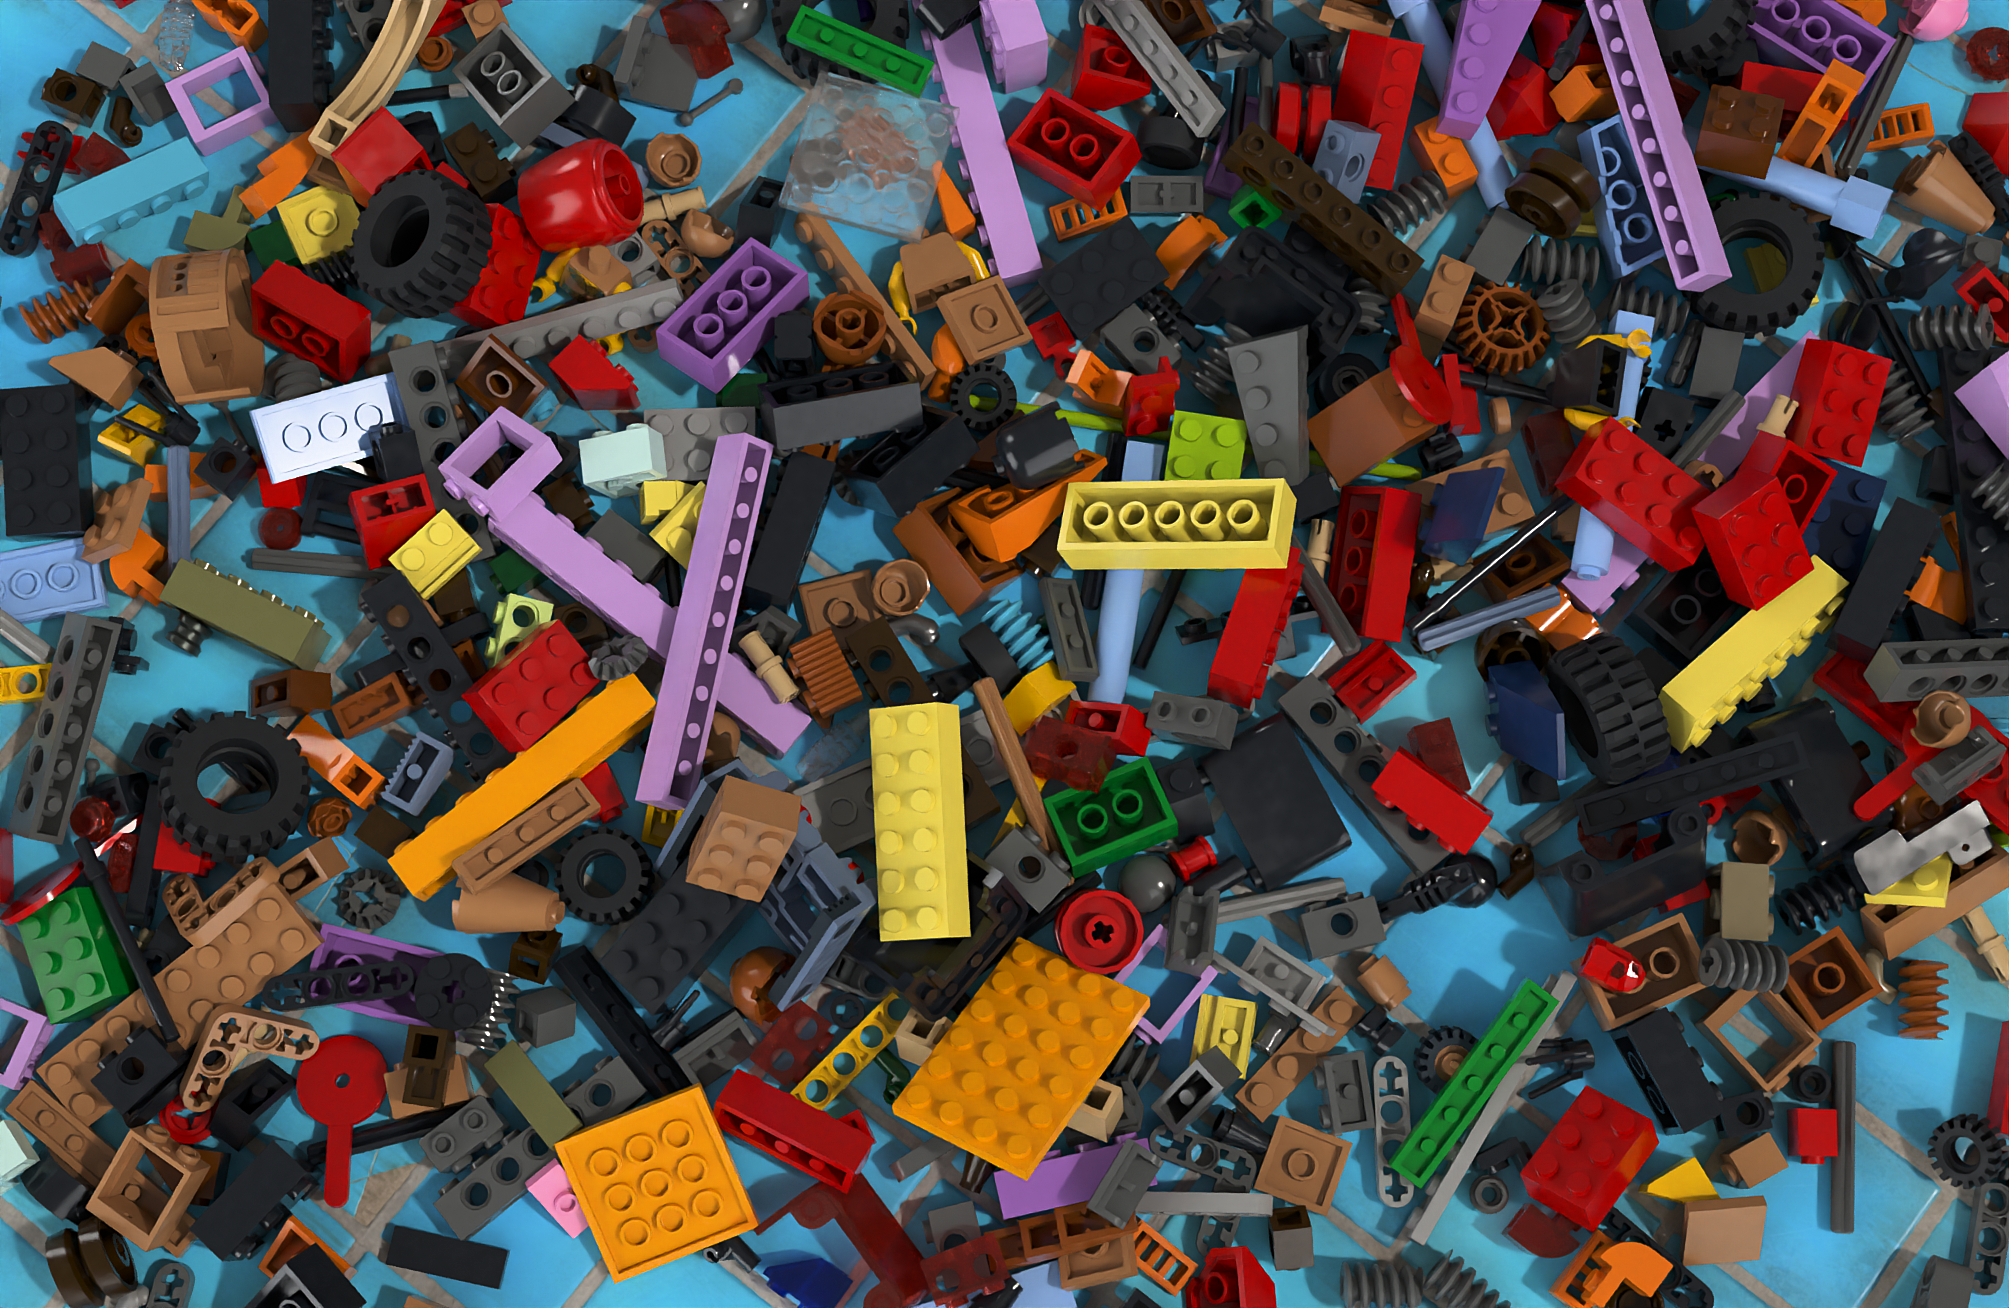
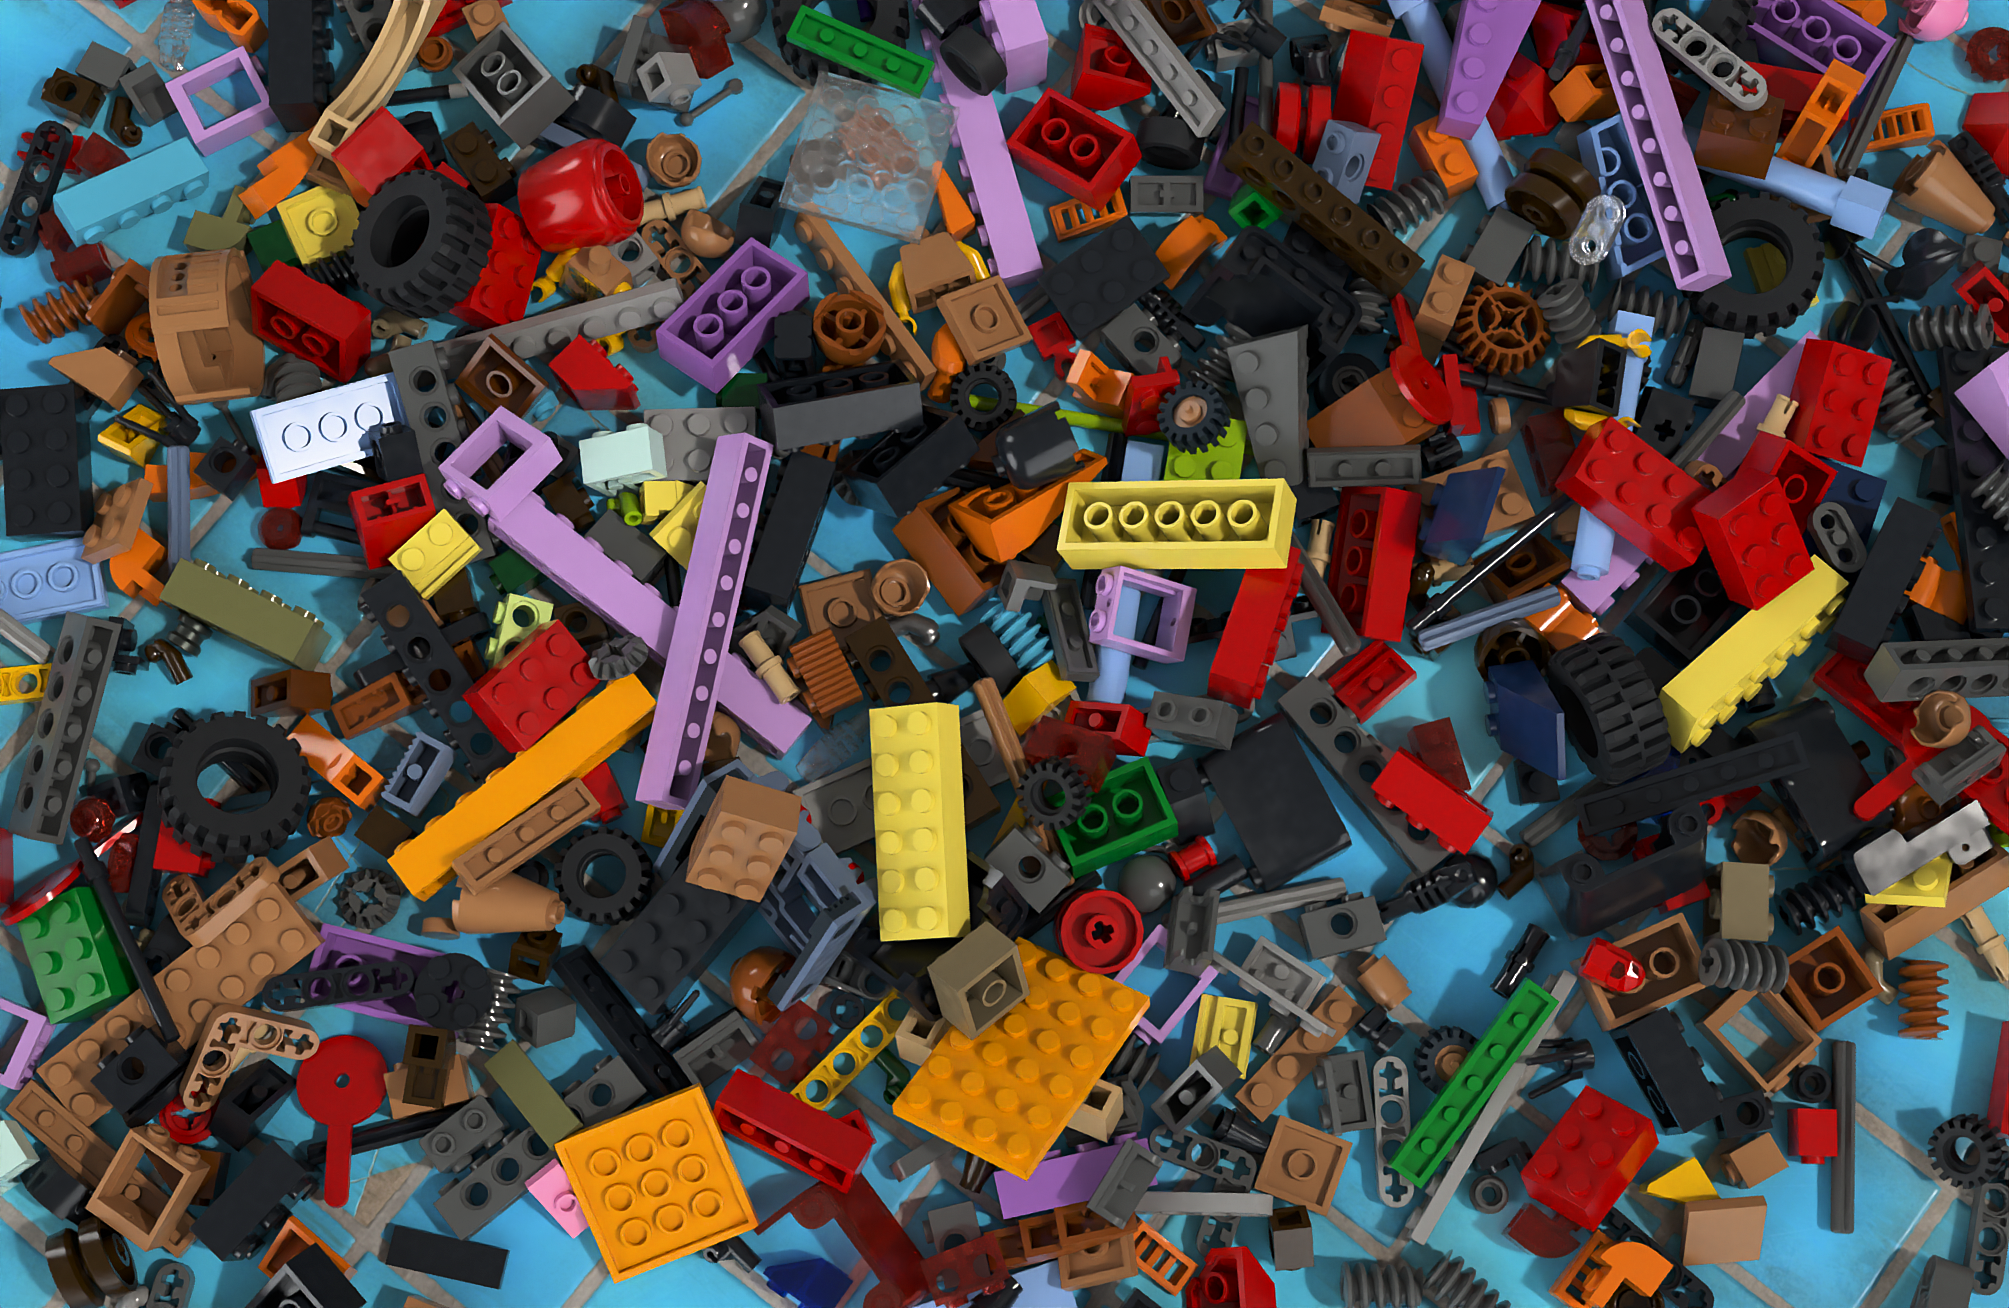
(171, 657): none -> dark brown arm
(397, 323): none -> dark tan arm
(439, 928): none -> medium nougat tile
(627, 507): none -> lime arm
(669, 78): none -> light grey brick
(973, 60): none -> black tyre
(979, 980): none -> dark tan brick
(1024, 581): none -> dark grey panel
(1070, 781): none -> black tyre
(1174, 618): none -> lavender window
(1194, 417): none -> black wheel
(1364, 466): none -> dark grey tile
(1519, 961): none -> black pin
(1598, 228): none -> clear plate
(1713, 55): none -> light grey beam
(1839, 536): none -> dark grey plate

